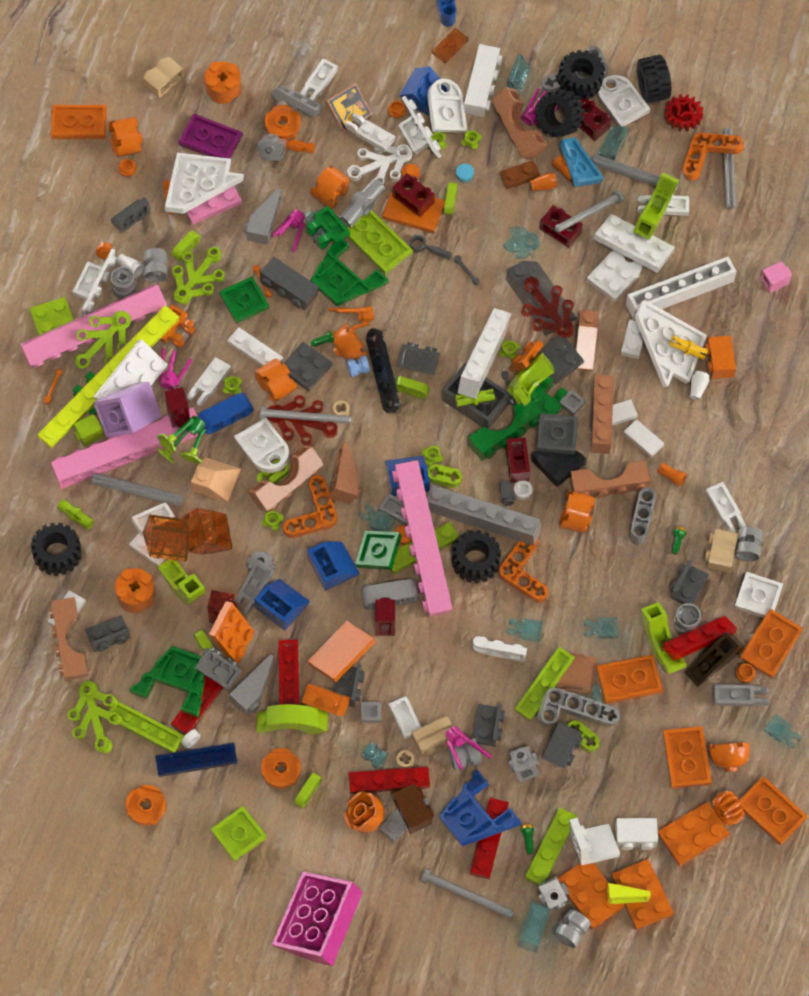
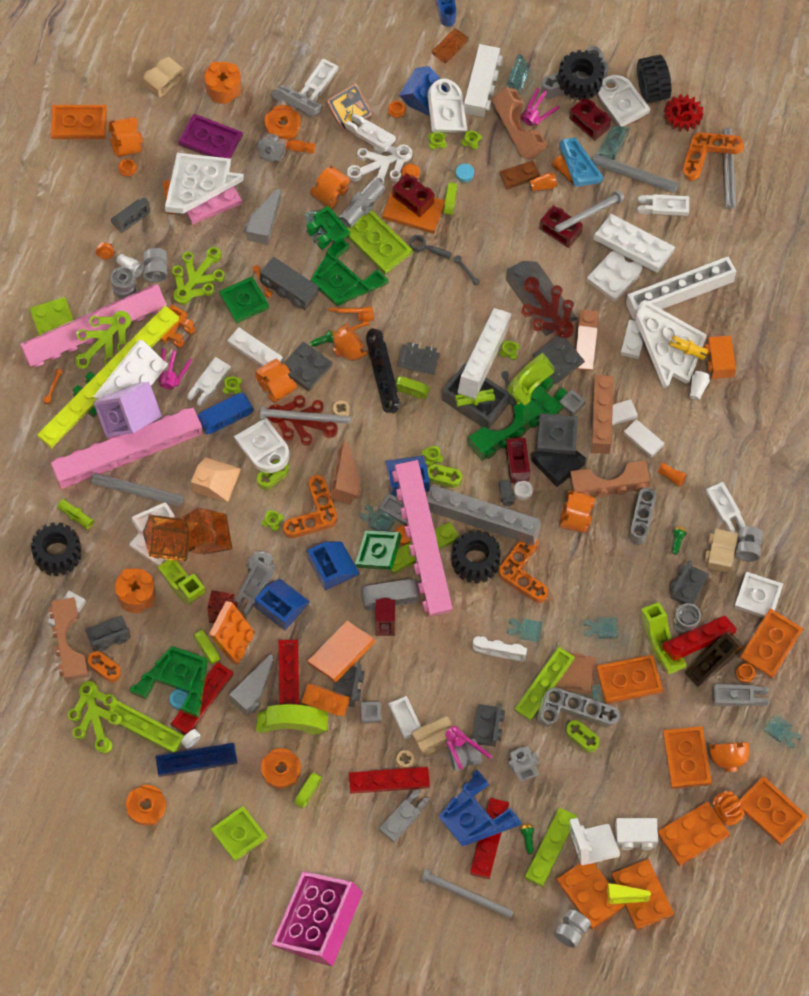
(88, 430): lime brick -> none
(91, 280): white bracket -> none
(106, 663): none -> orange beam
(177, 407): dark red brick -> none
(177, 699): none -> medium azure tile
(187, 244): lime beam -> none
(192, 426): plant -> none
(217, 668): dark grey bracket -> none
(294, 220): dark pink plant -> none
(303, 465): arch -> none
(358, 366): light blue wheel -> none
(364, 812): orange cylinder -> none
(375, 755): clear light blue wheel -> none
(413, 808): reddish brown brick -> none
(416, 133): white bracket -> none
(519, 242): clear light blue plate -> none
(522, 361): orange wing -> none
(534, 927): clear light blue brick -> none
(546, 114): black tyre -> none
(550, 886): light grey brick -> none
(563, 745): dark grey brick -> none
(656, 206): lime arch -> none
(776, 277): bright pink brick -> none

